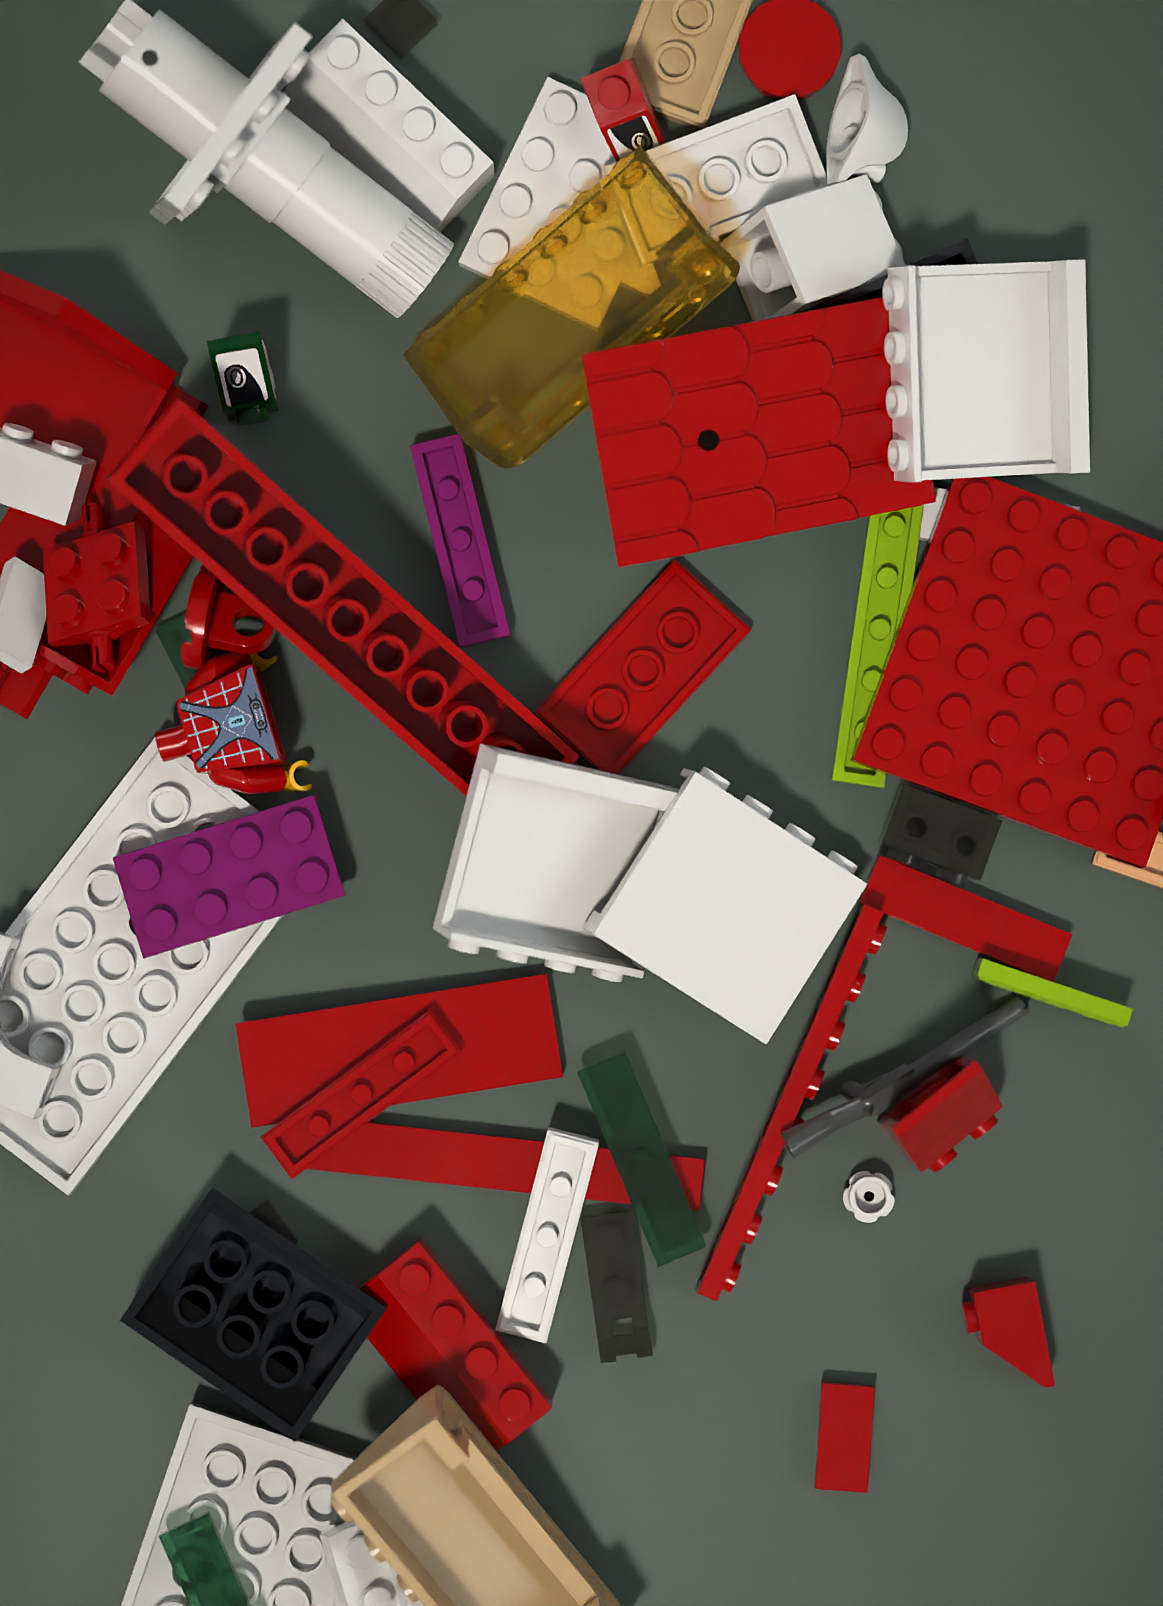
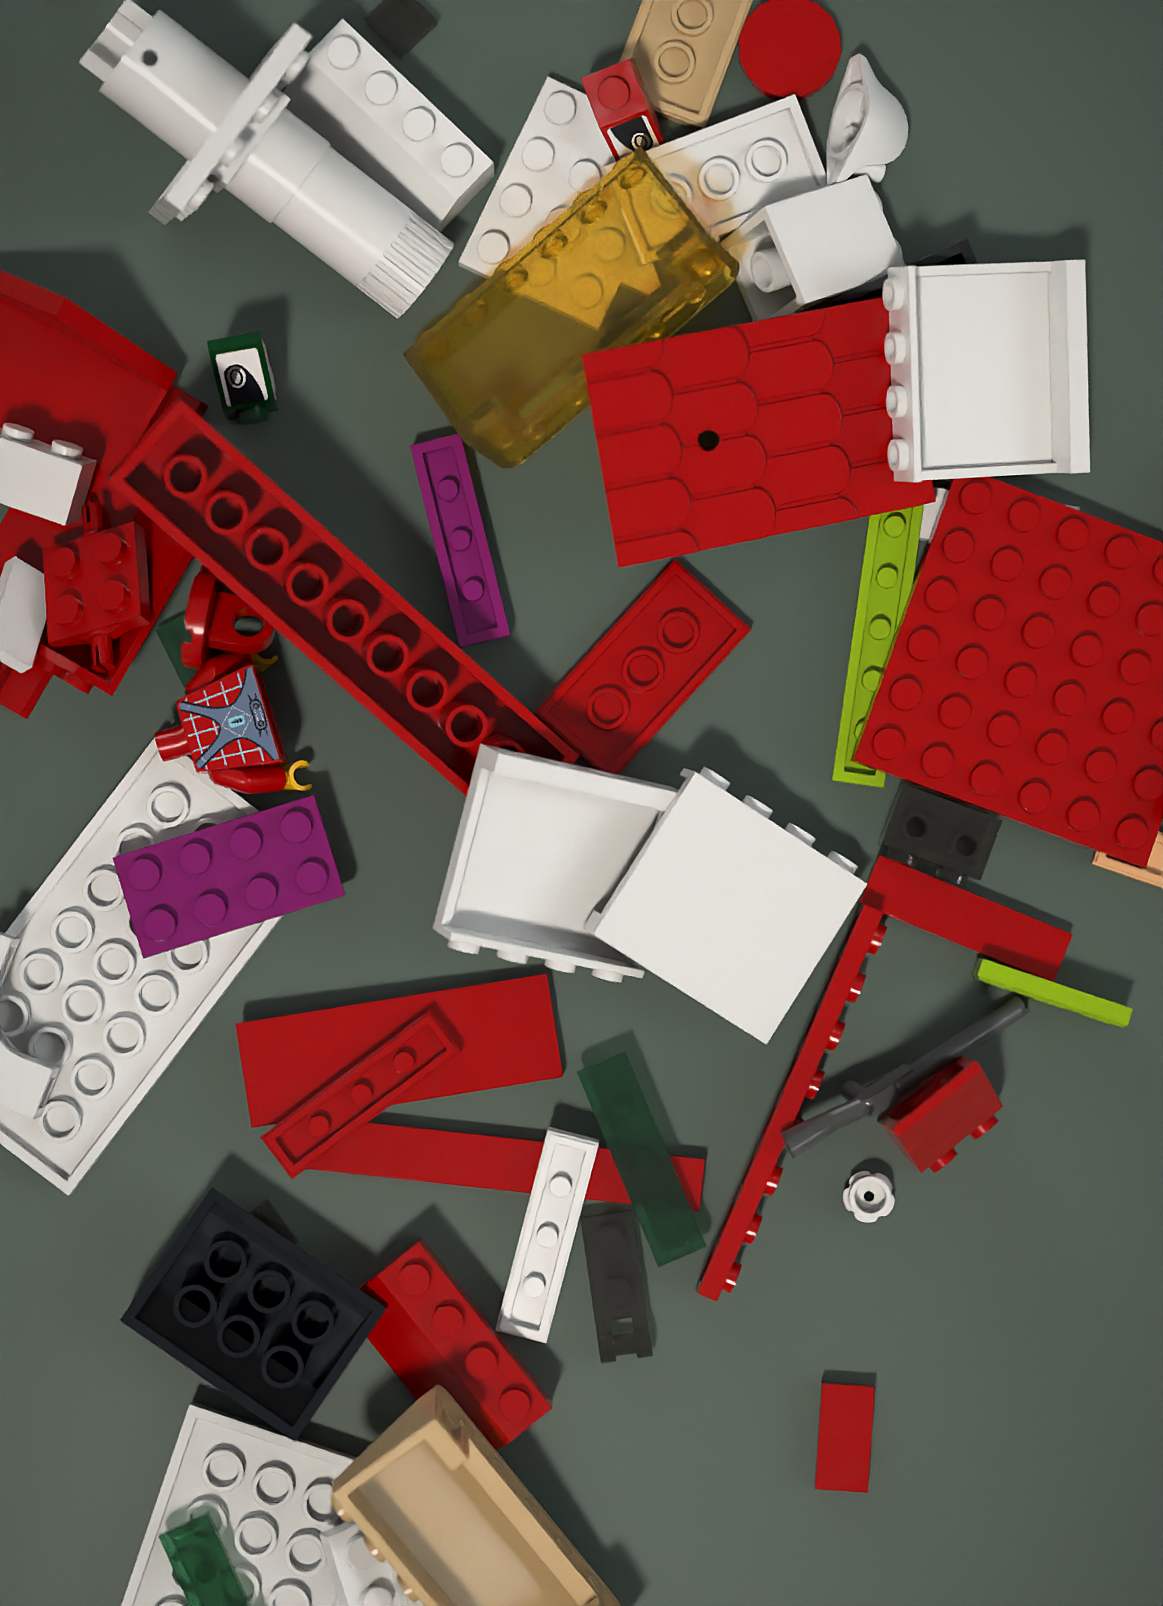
(1011, 1325): red slope -> none

